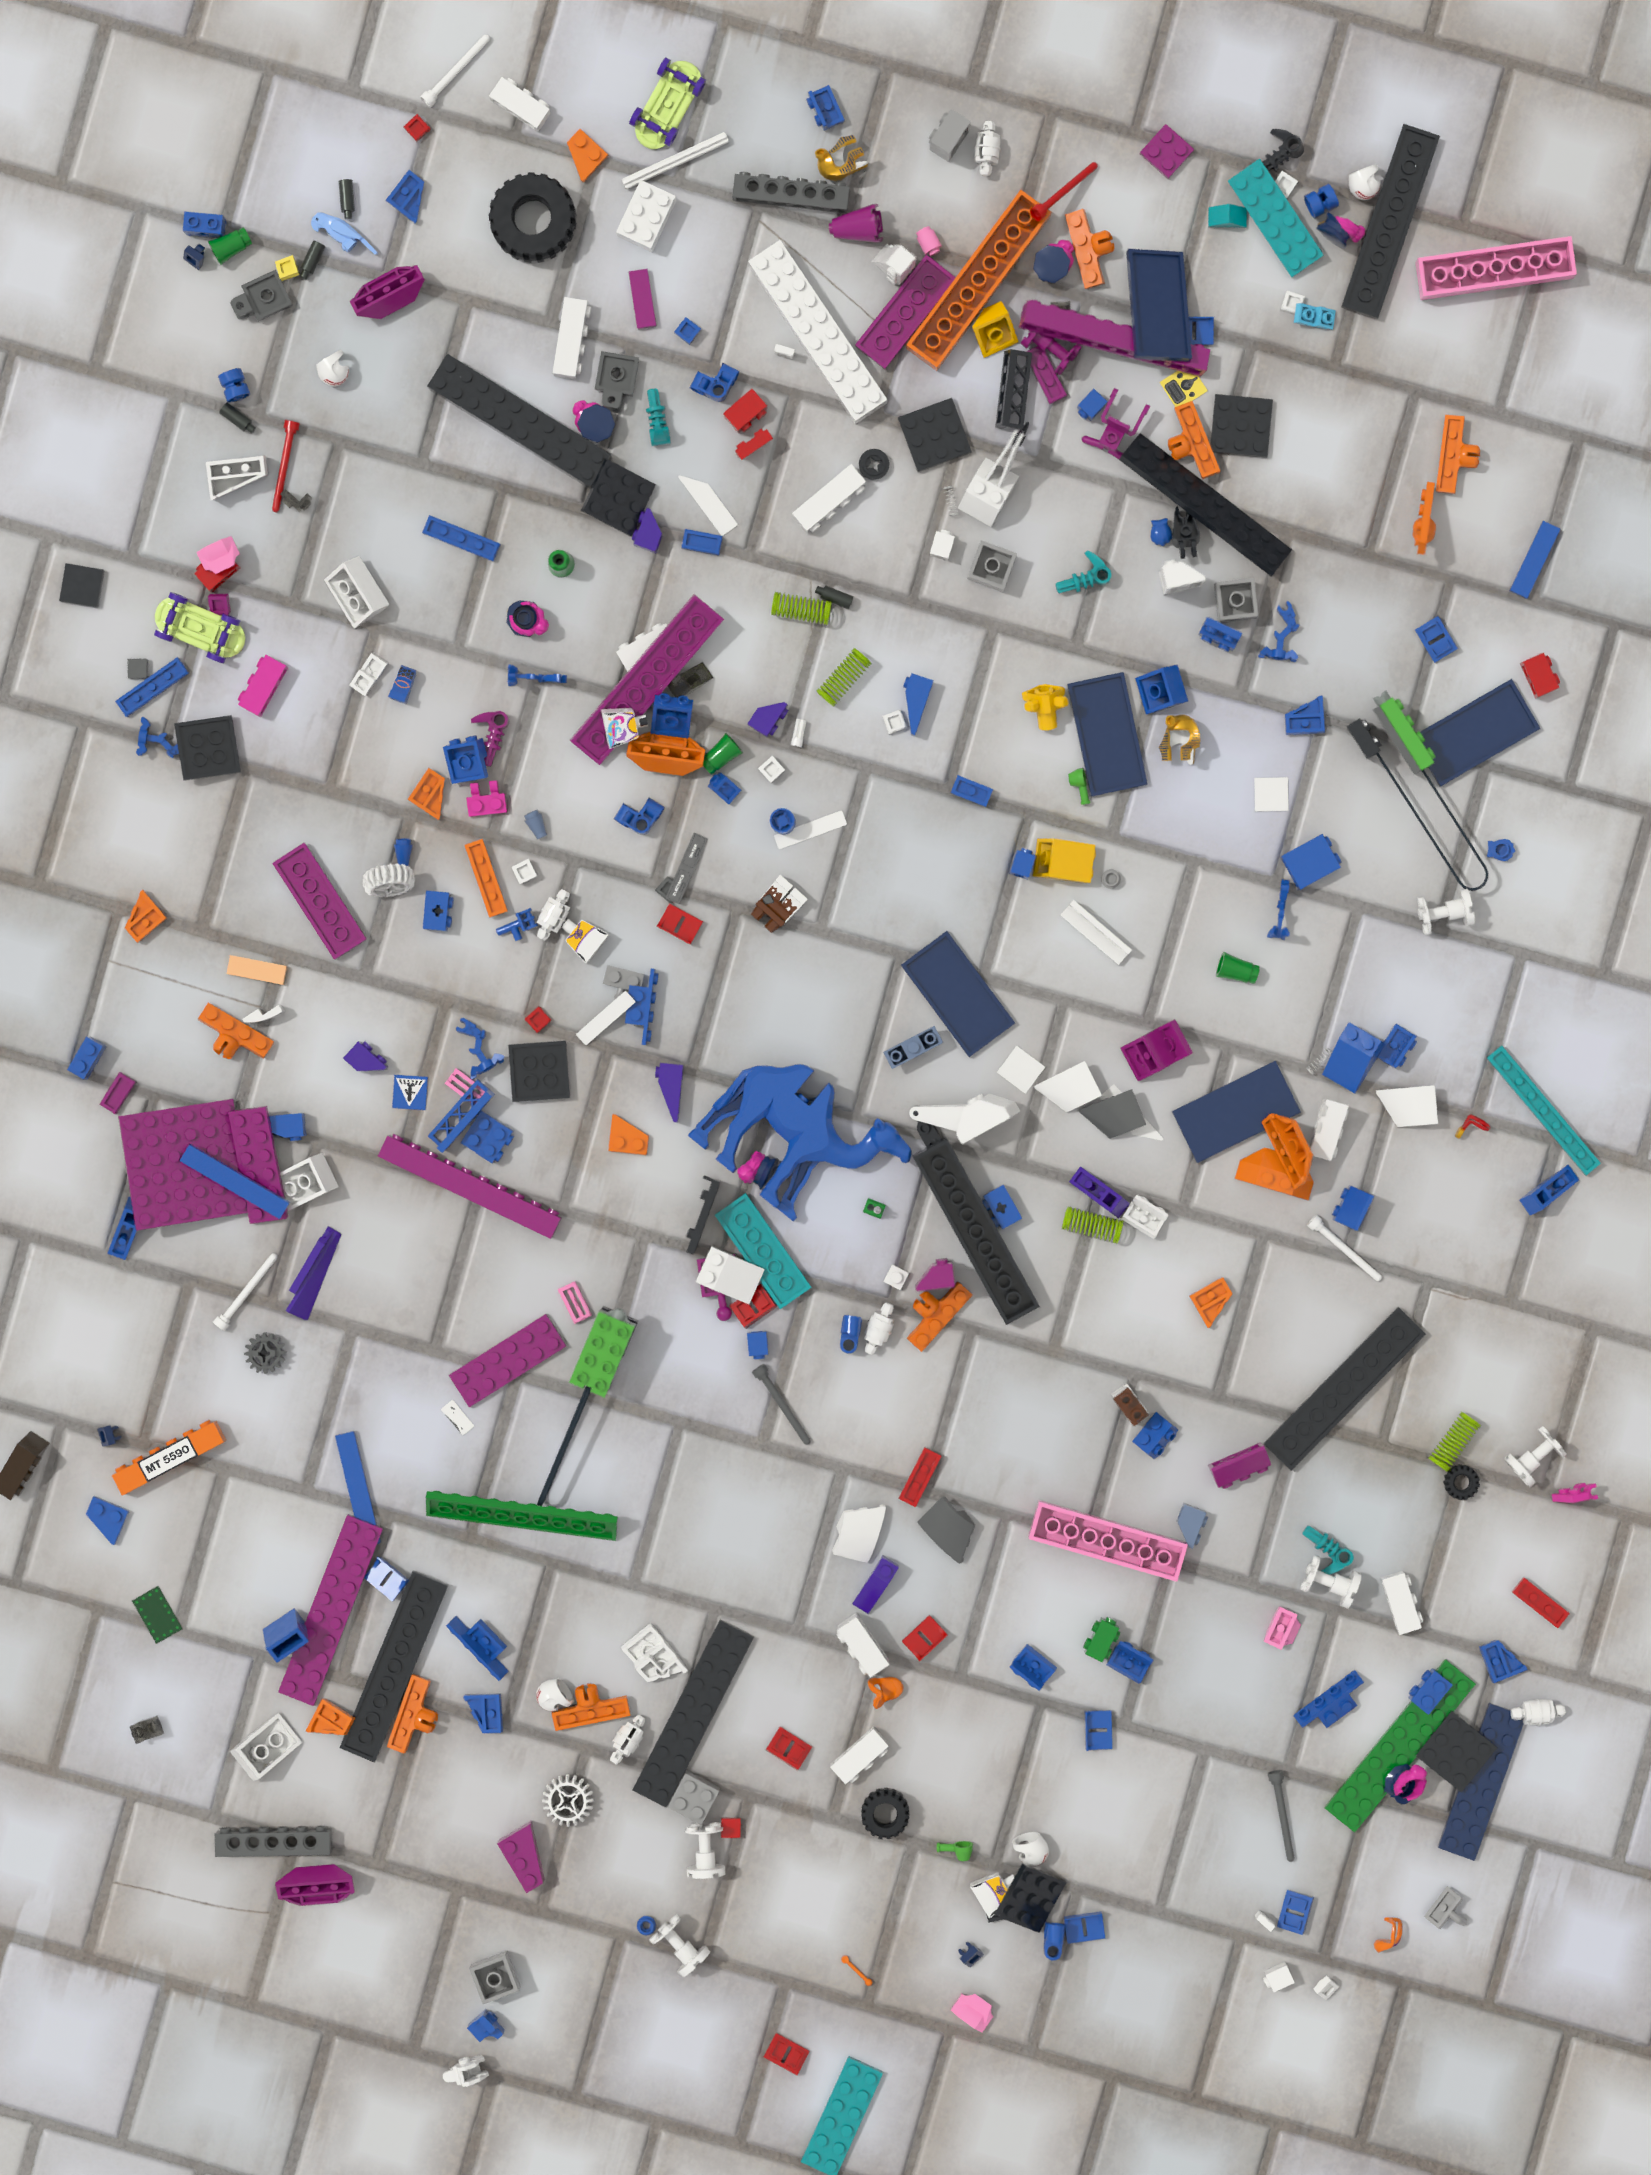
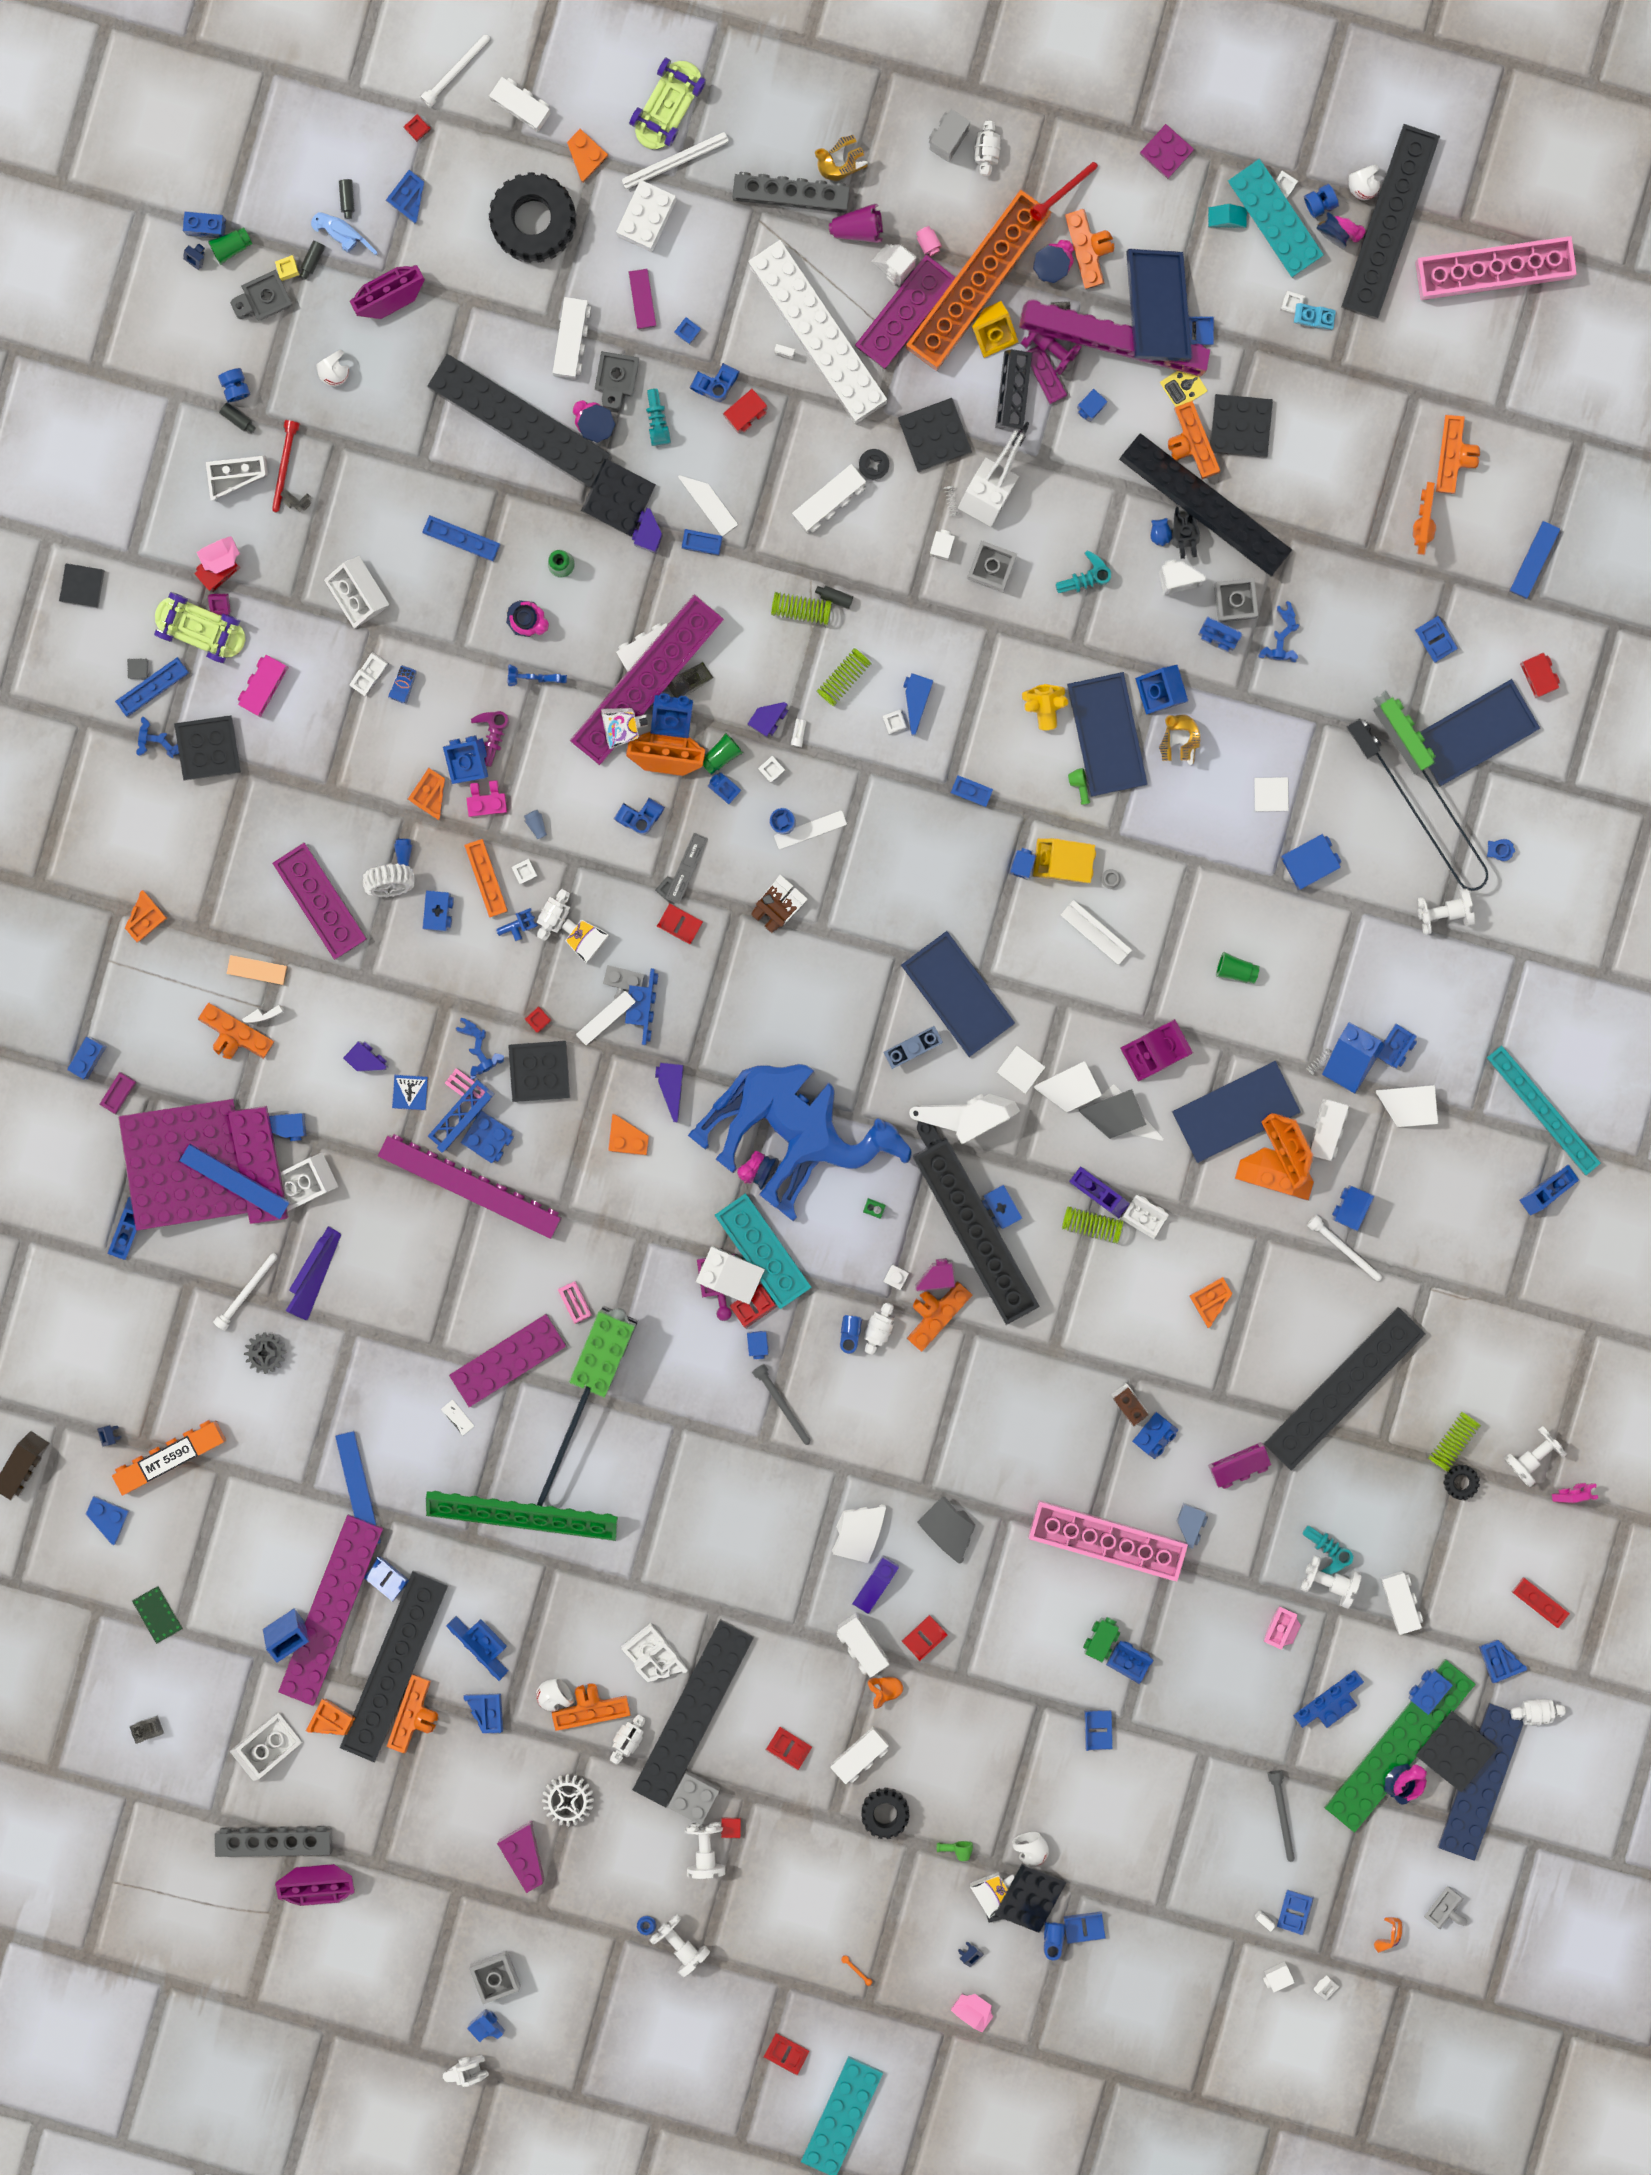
(709, 1197): black piece -> none
(745, 449): red piece -> none
(826, 108): blue bracket -> none
(919, 1477): red plate -> none
(1032, 1667): blue bracket -> none
(1114, 431): magenta piece -> none
(1276, 931): blue piece -> none
(1284, 150): black piece -> none
(1306, 719): blue wing -> none
(1485, 1127): red piece -> none

